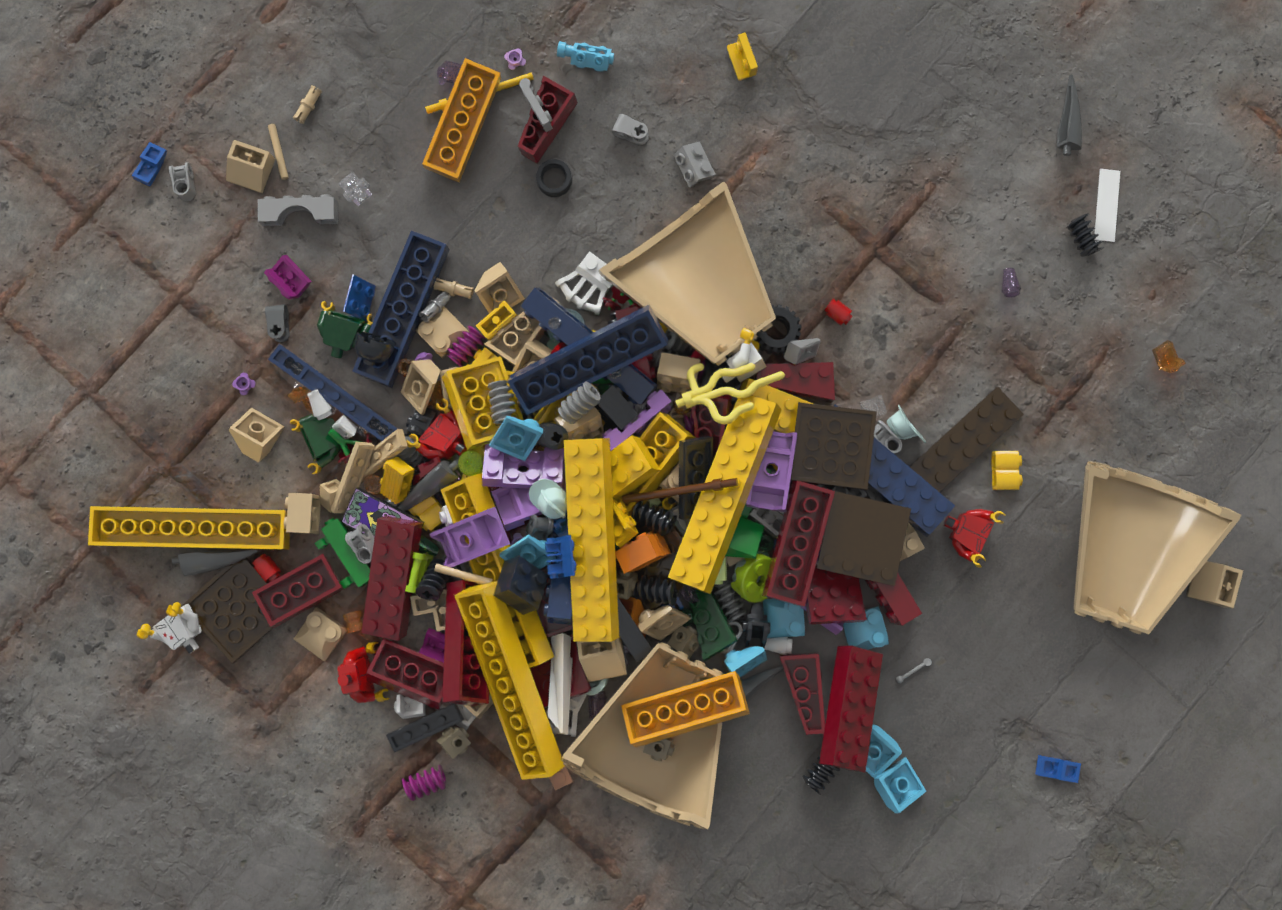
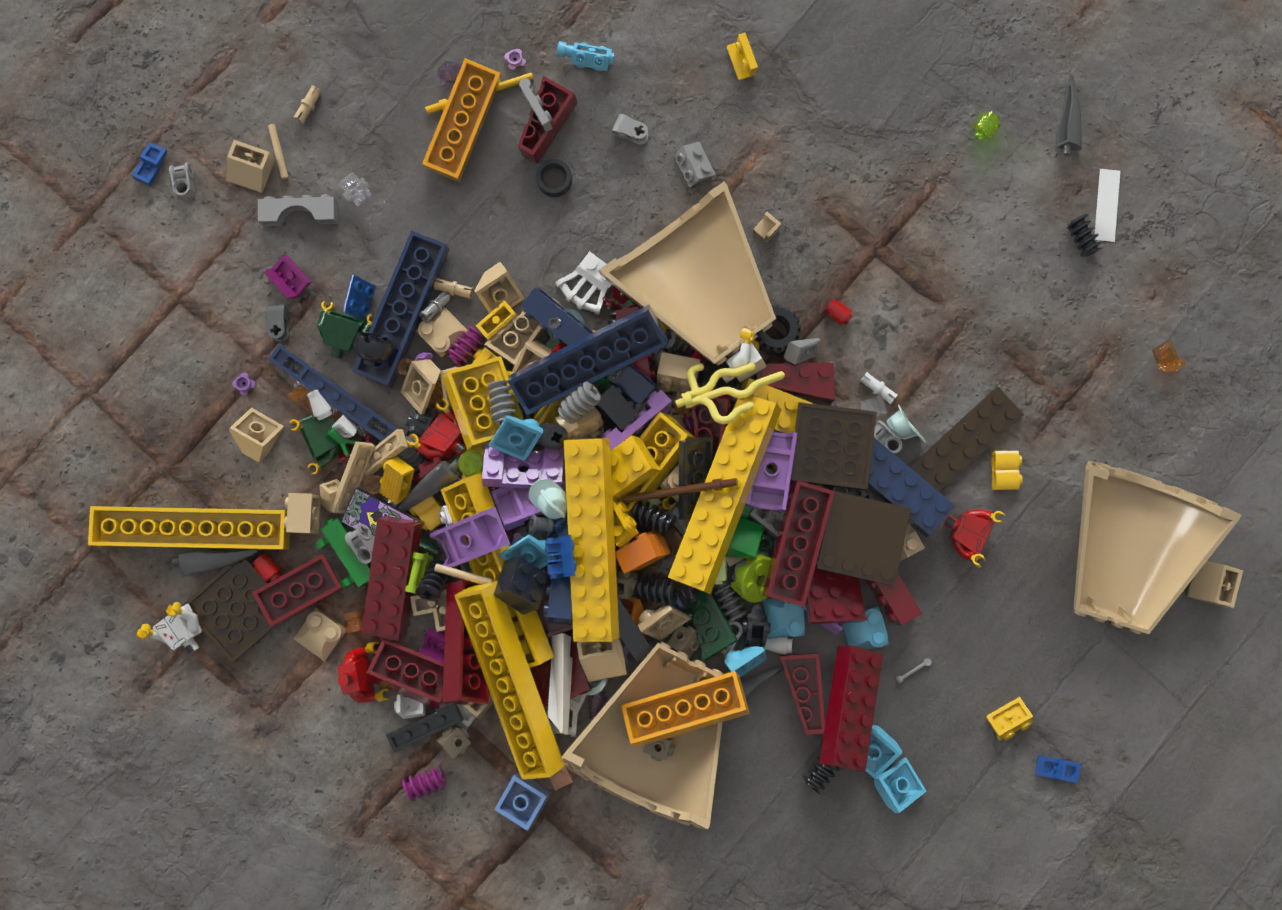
(523, 801): none -> medium blue brick
(767, 227): none -> tan panel
(878, 387): none -> white pin
(986, 125): none -> clear neon green head
(1010, 283): clear purple cone -> none
(1010, 719): none -> yellow bracket

